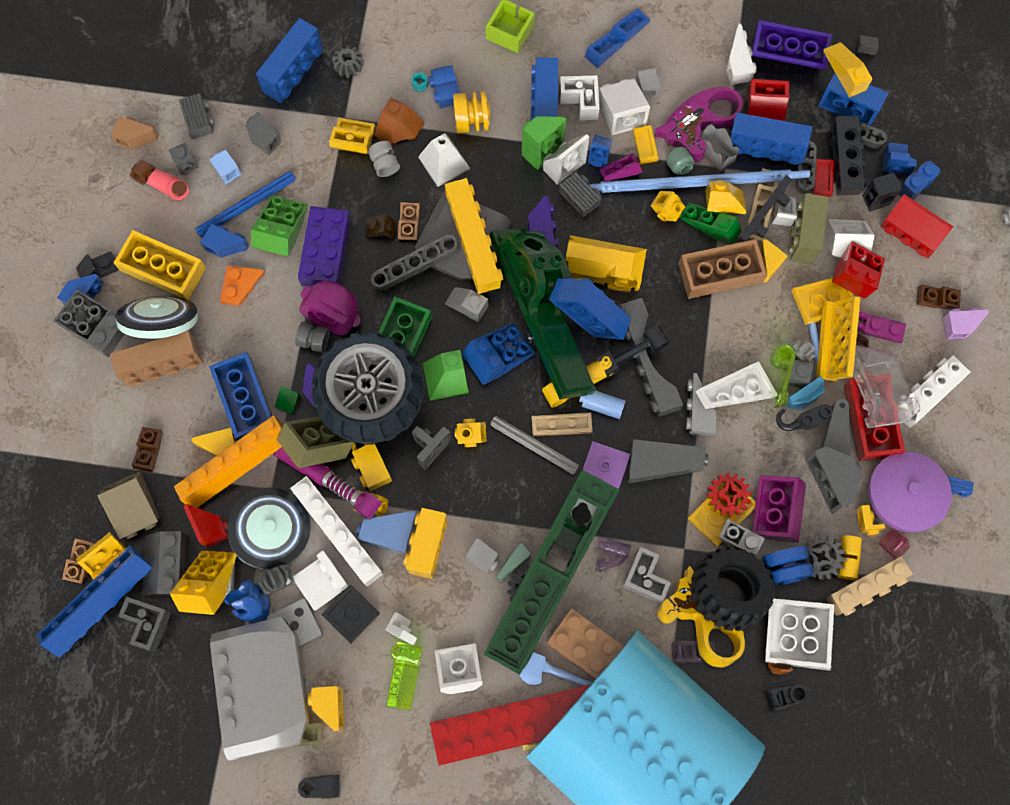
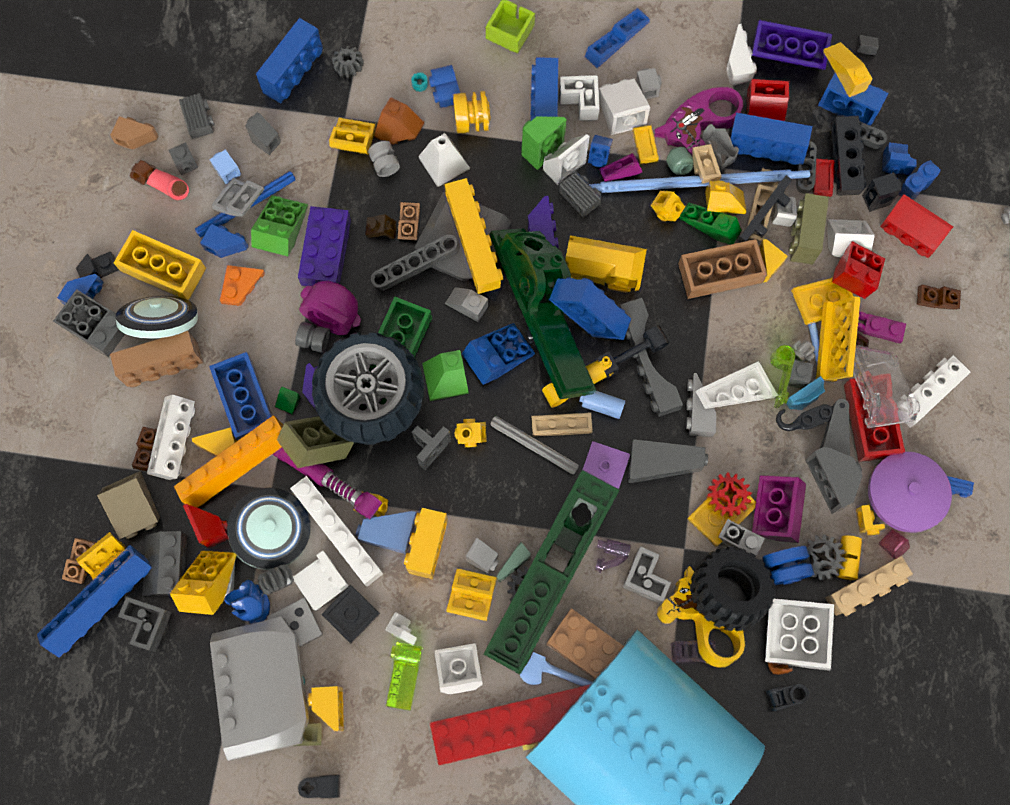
(171, 437): none -> white brick
(237, 197): none -> light grey slope
(371, 466): yellow hinge -> none
(471, 594): none -> yellow slope
(705, 164): none -> tan slope
(961, 324): lavender slope -> none

